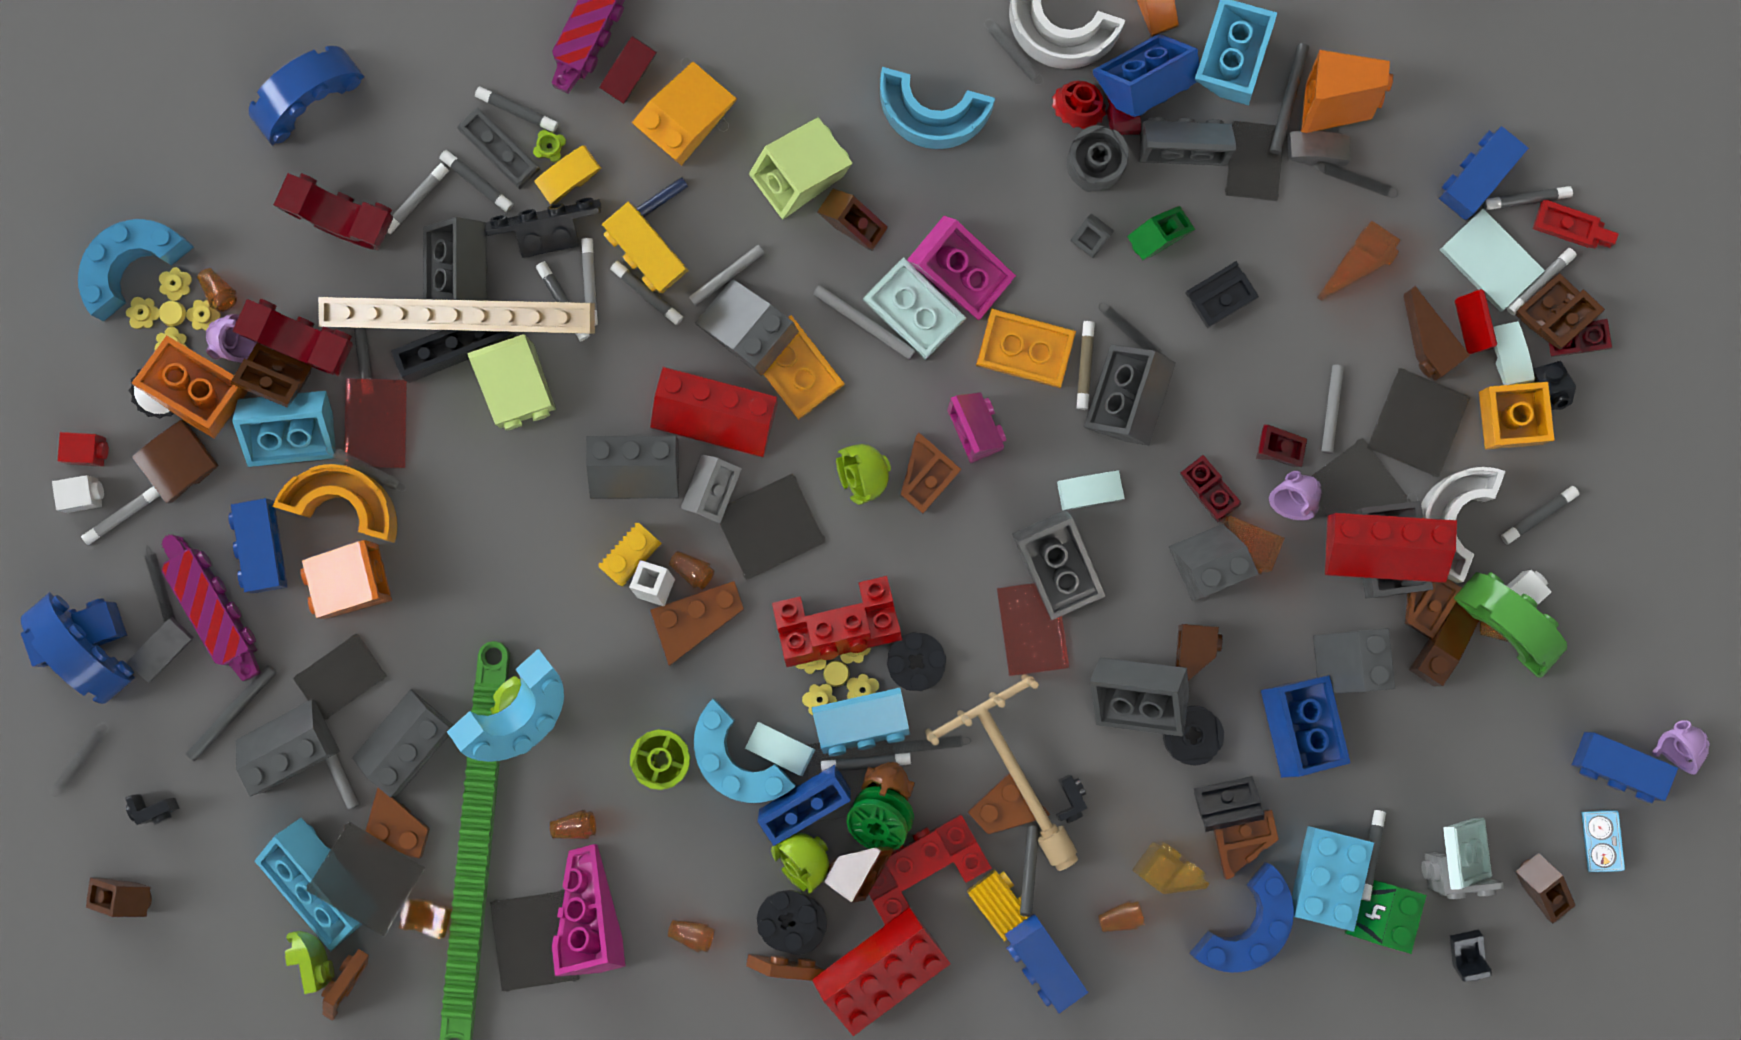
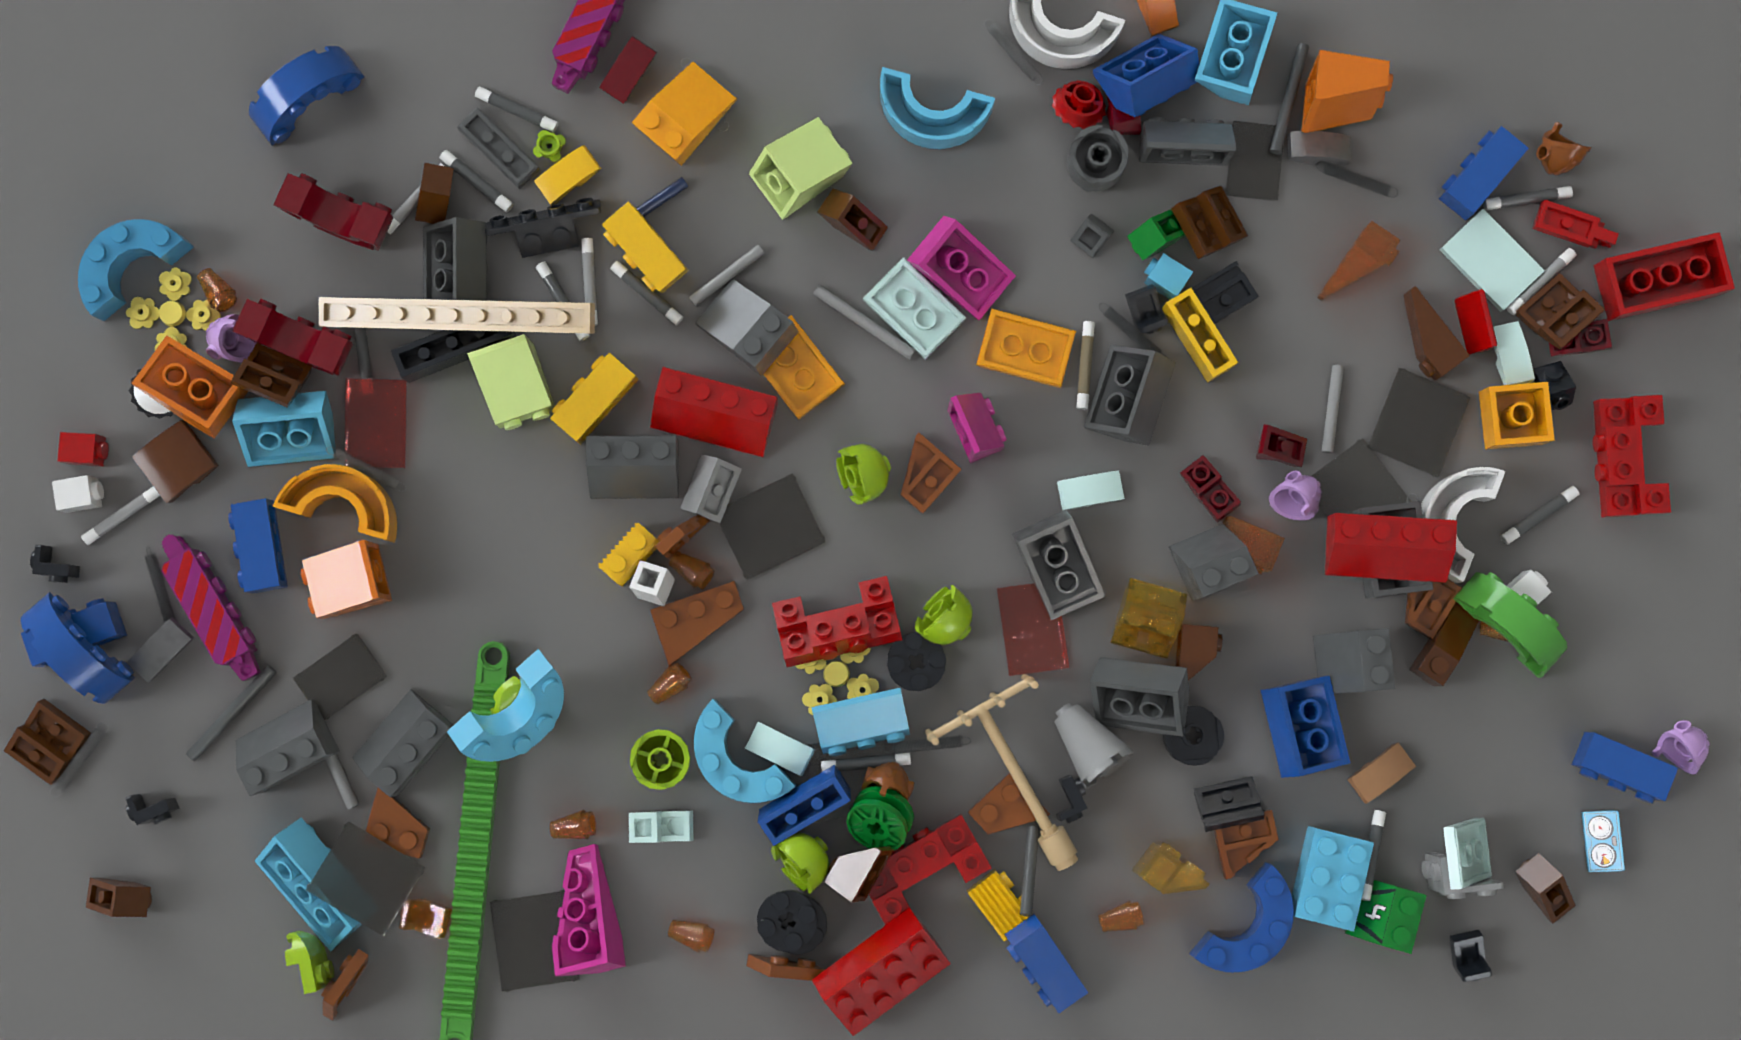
(41, 564): none -> black bracket
(47, 741): none -> reddish brown slope
(434, 193): none -> reddish brown slope
(593, 397): none -> yellow brick
(660, 826): none -> light aqua slope
(670, 683): none -> clear orange cone
(673, 539): none -> dark orange wing
(947, 617): none -> lime cylinder
(1090, 744): none -> light grey cone
(1146, 310): none -> black bracket
(1149, 618): none -> clear yellow slope
(1167, 276): none -> medium azure brick
(1199, 335): none -> yellow brick
(1209, 222): none -> reddish brown slope
(1381, 773): none -> medium nougat slope
(1559, 153): none -> dark orange helmet
(1621, 456): none -> red bracket
(1663, 276): none -> red brick

